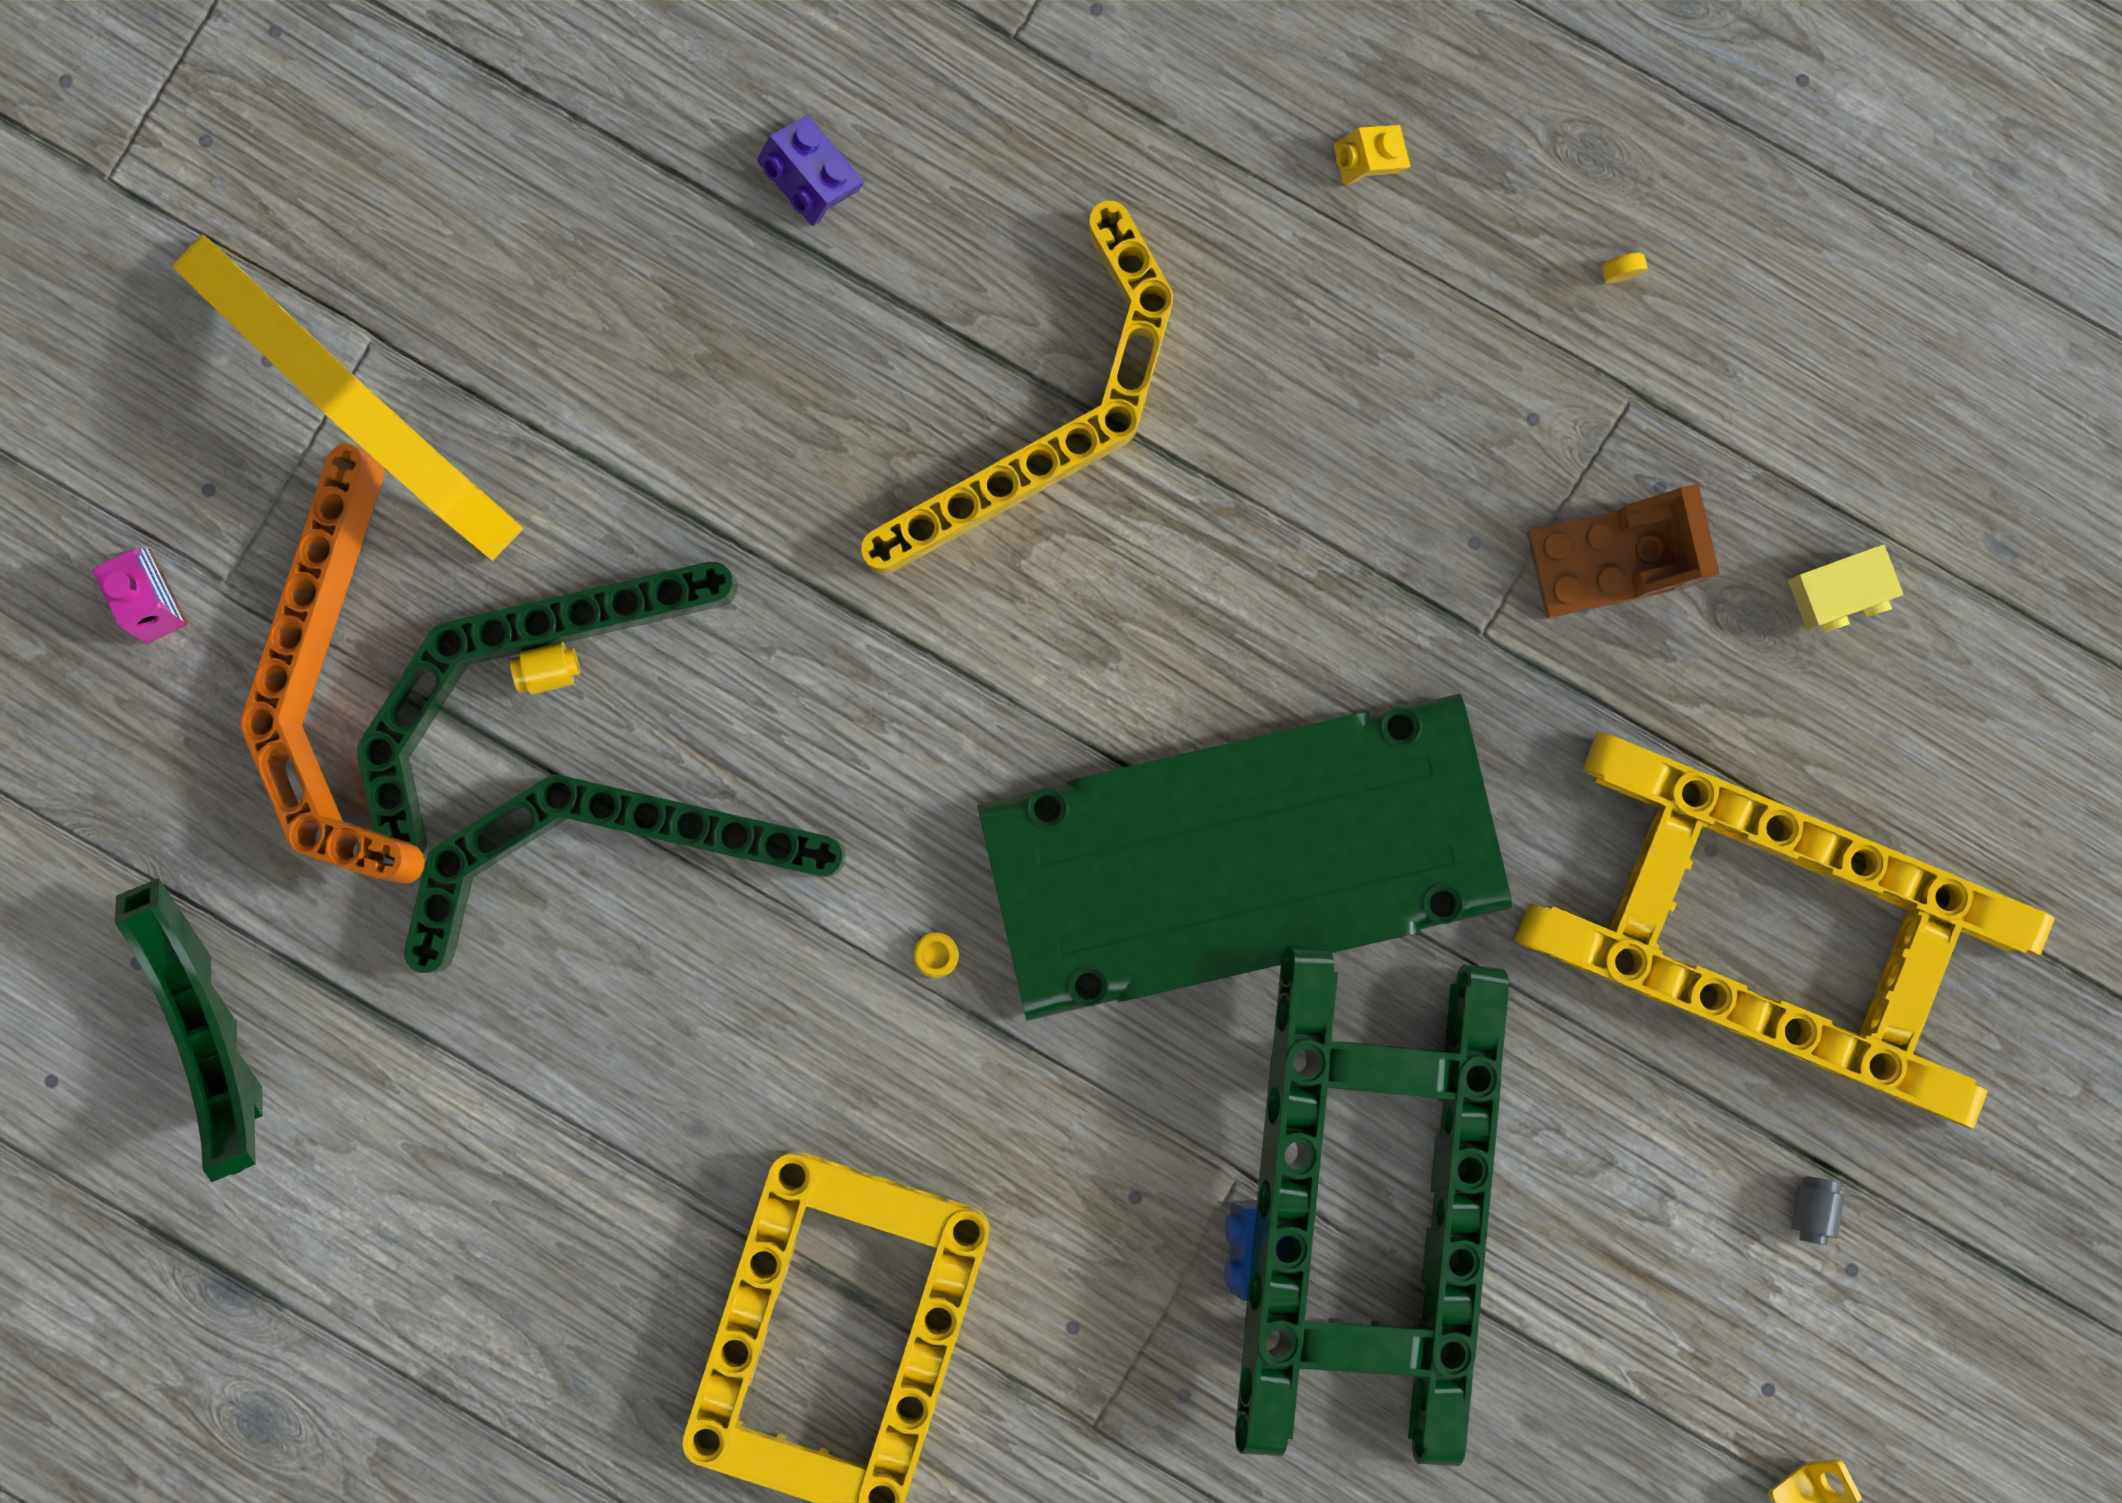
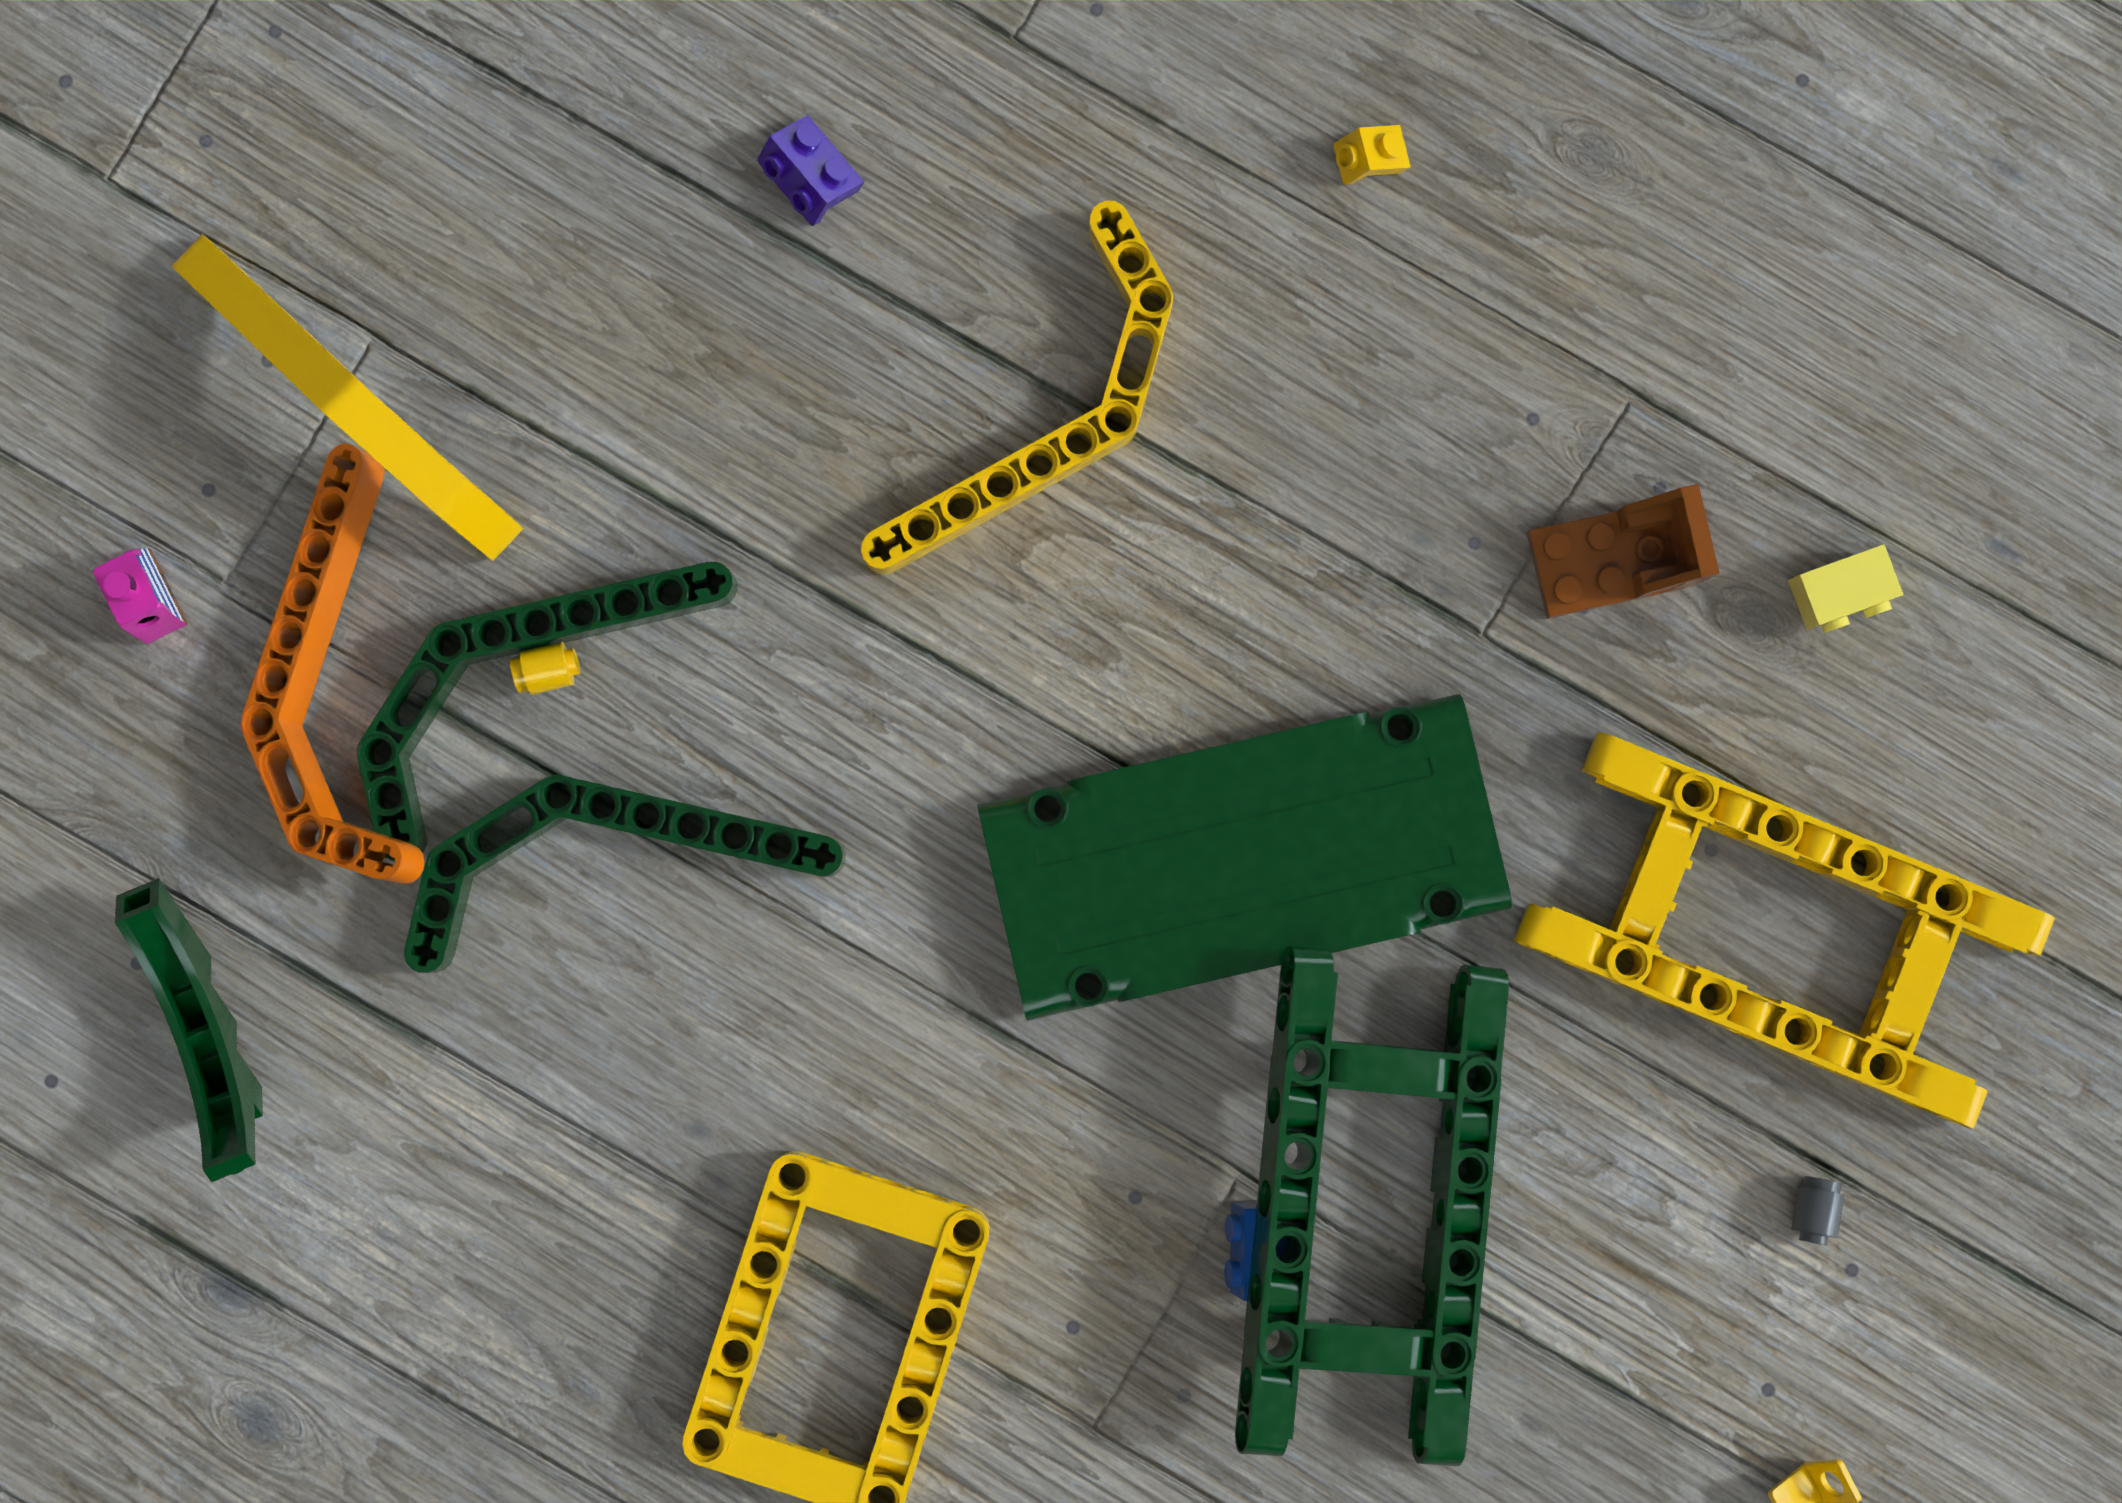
(936, 955): yellow tile -> none
(1624, 267): yellow tile -> none

